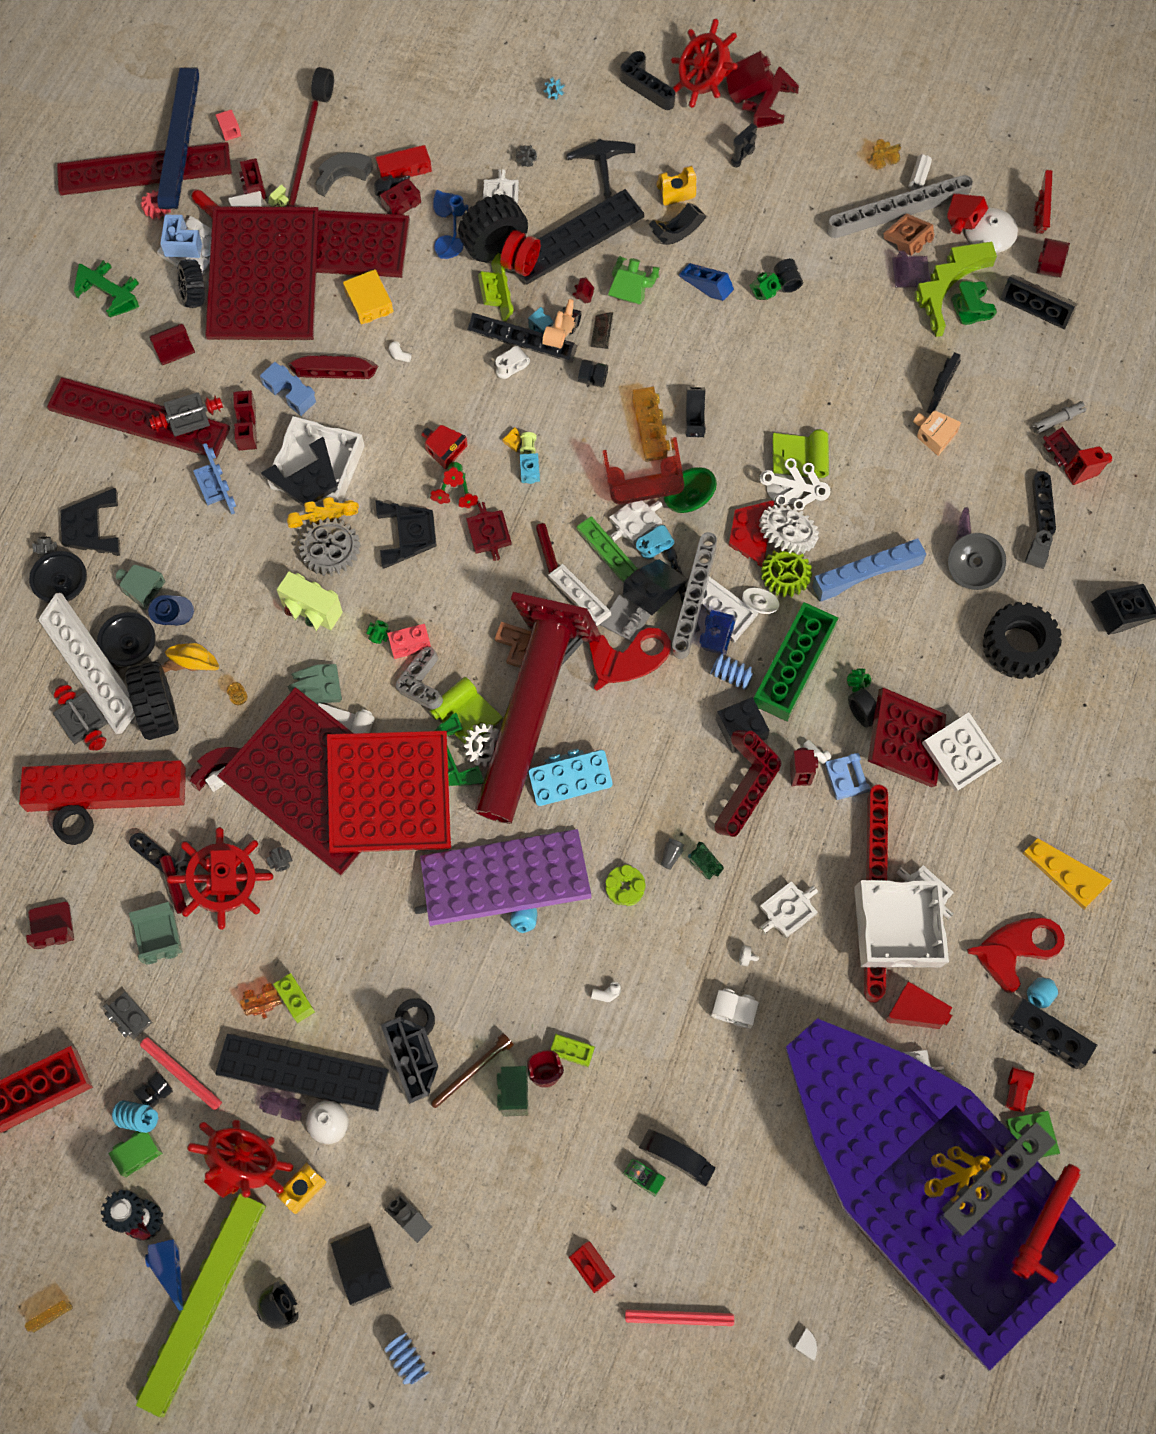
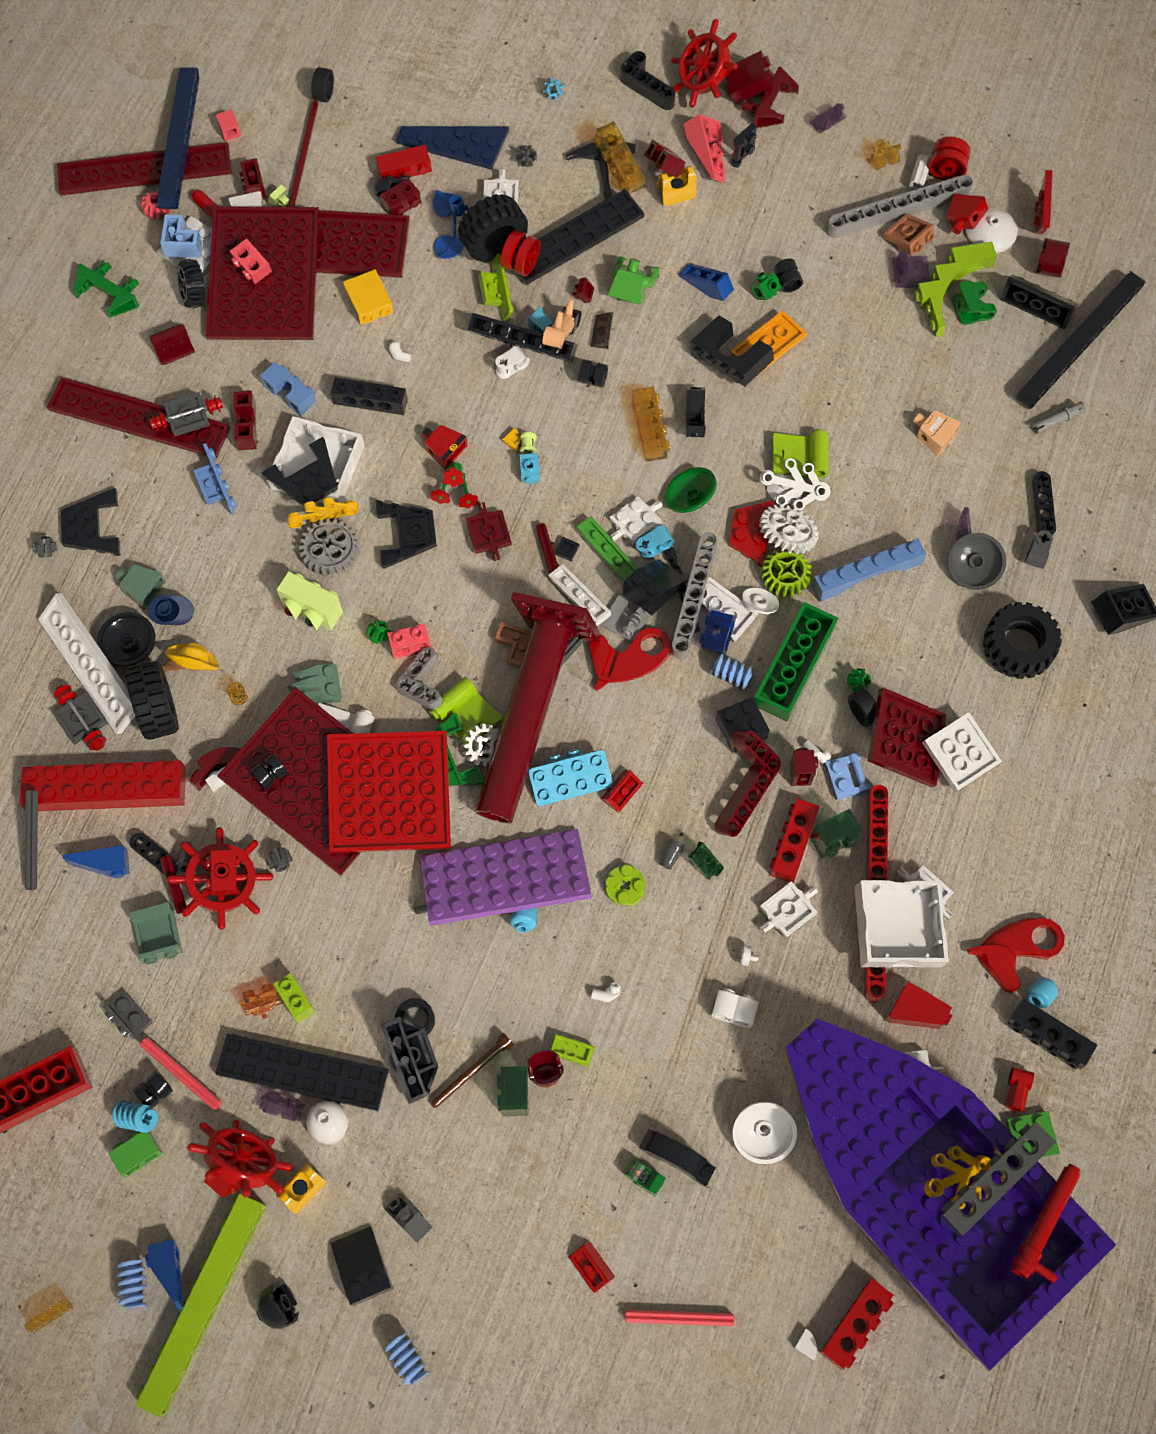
(31, 839): none -> dark grey axle
(50, 925): dark red bracket -> none
(52, 570): black dish -> none
(64, 813): black tyre -> none
(105, 861): none -> blue slope
(131, 1284): none -> light blue piece
(132, 1215): black plate -> none
(252, 260): none -> coral brick
(268, 771): none -> black wheel
(333, 367): dark red brick -> none
(342, 165): dark grey arch -> none
(369, 396): none -> black brick
(462, 143): none -> dark blue wing
(567, 549): none -> black tile
(610, 134): none -> clear yellow brick
(622, 790): none -> red slope
(665, 158): none -> dark red arch
(666, 483): clear red windscreen -> none
(680, 226): black arch -> none
(706, 139): none -> coral wedge
(739, 368): none -> black arch
(768, 1144): none -> white dish
(779, 332): none -> light orange plate
(807, 813): none -> red brick
(829, 118): none -> clear purple hinge
(832, 1349): none -> red brick
(835, 834): none -> clear green brick
(943, 380): black wing -> none
(949, 158): none -> red wheel
(1062, 446): dark red bracket -> none
(1070, 875): yellow wing -> none
(1080, 340): none -> black beam
(1087, 464): red torso -> none

